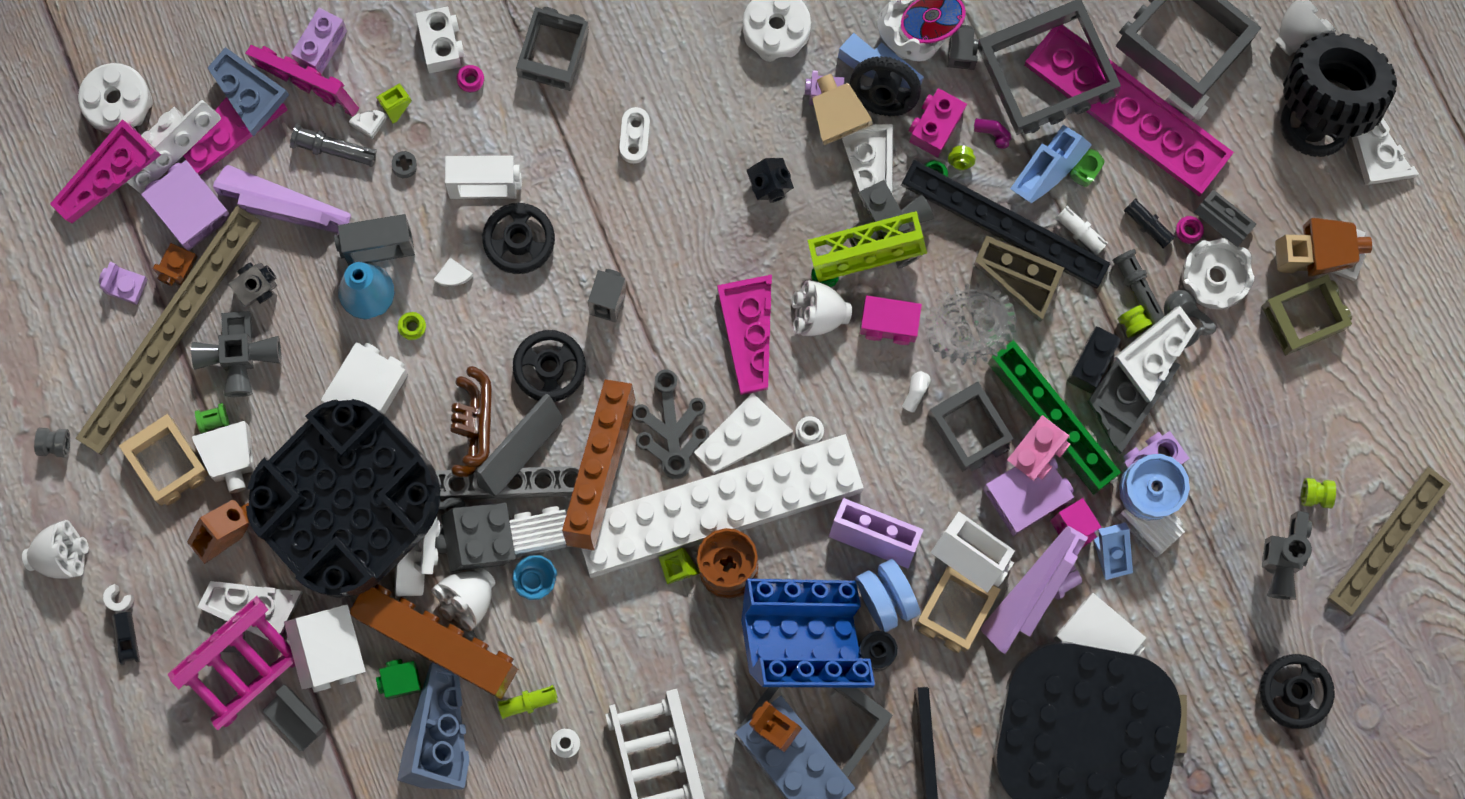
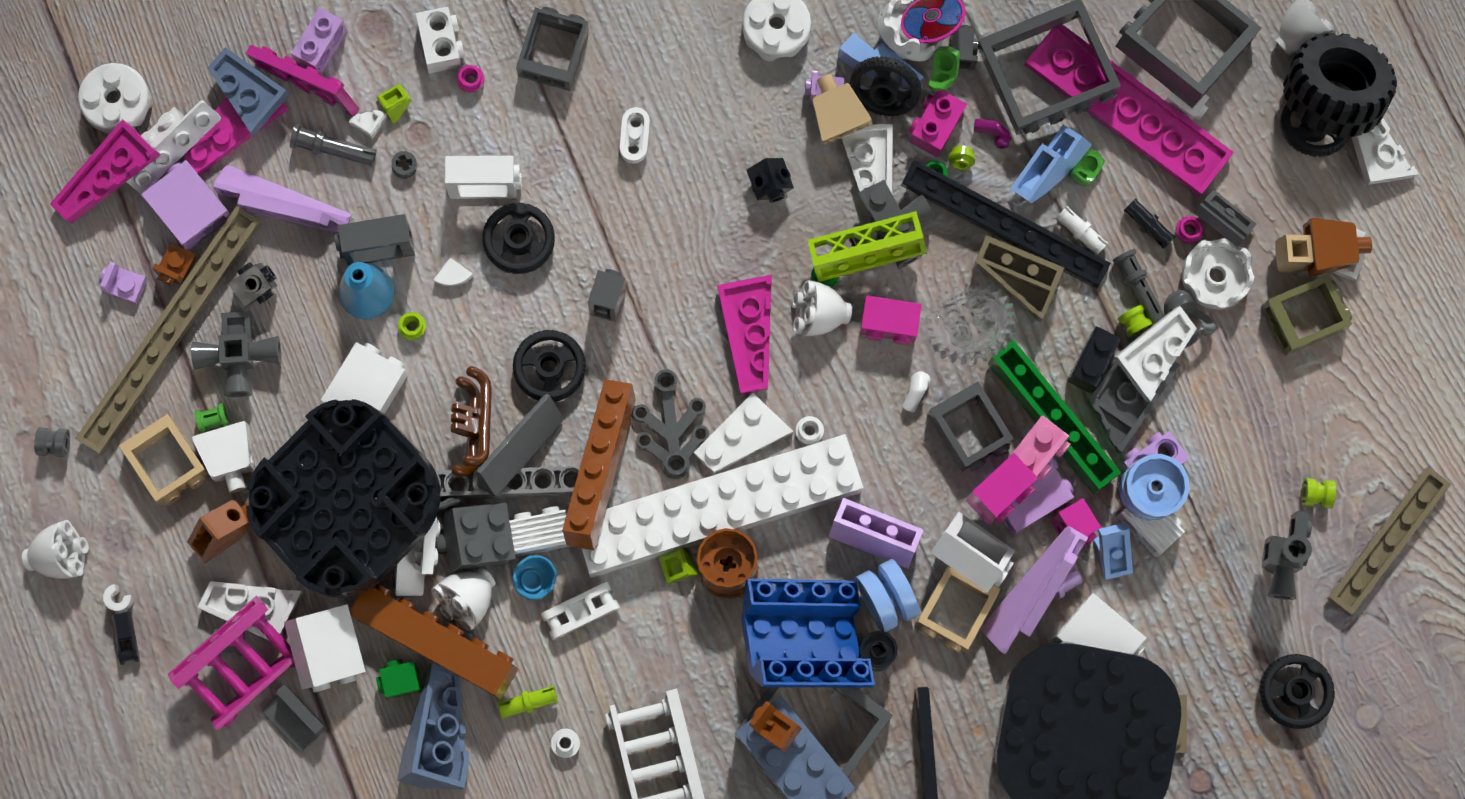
(580, 610): none -> white plate
(945, 68): none -> bright green hair
(1003, 487): none -> dark pink brick

